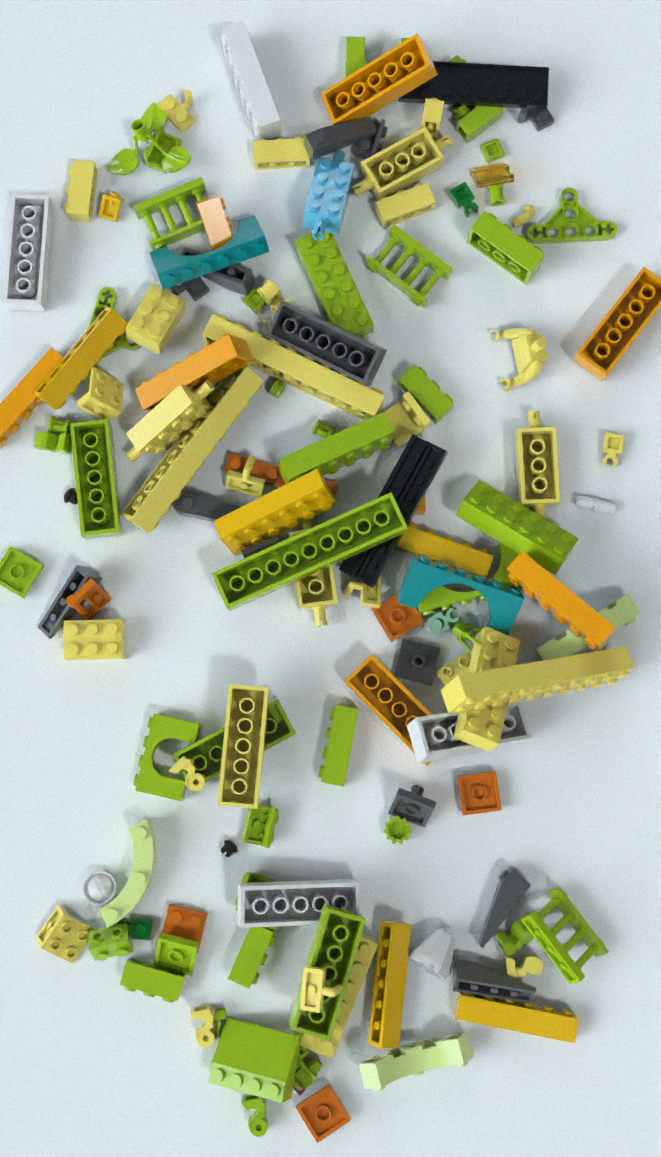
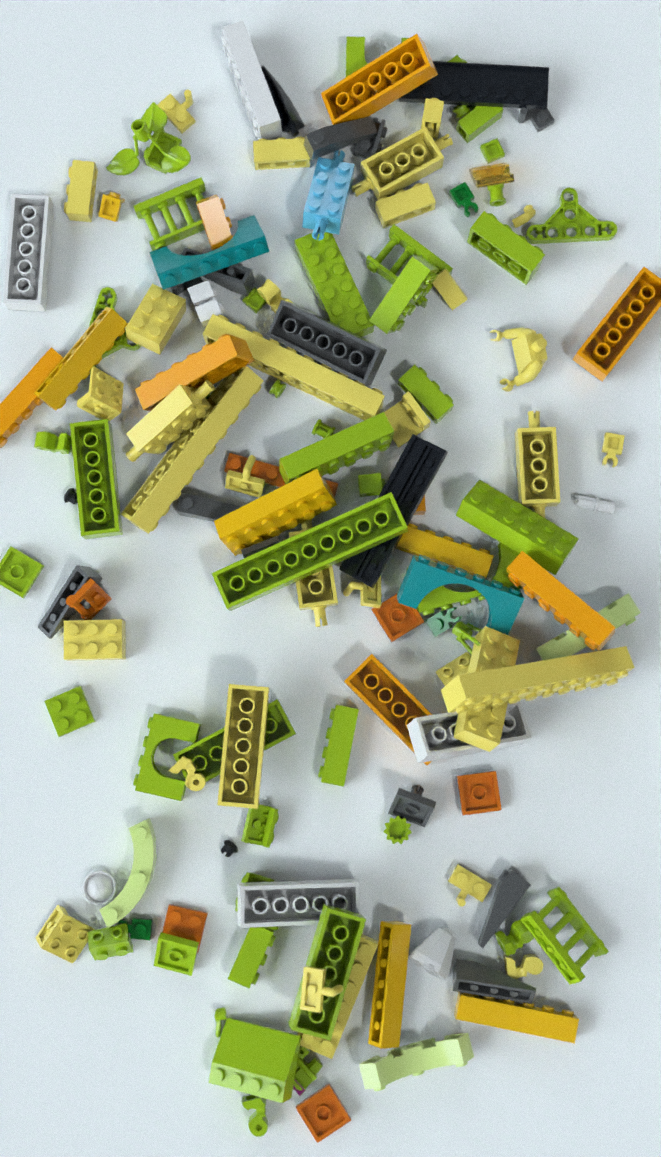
(59, 425): lime bush -> none
(69, 711): none -> lime plate
(152, 980): lime brick -> none
(205, 302): none -> white piece
(205, 1033): light yellow leg -> none
(287, 112): none -> black piece
(370, 484): none -> lime brick
(404, 294): none -> lime brick
(417, 662): dark grey tile -> none
(449, 289): none -> light yellow tile
(469, 884): none -> light yellow plate

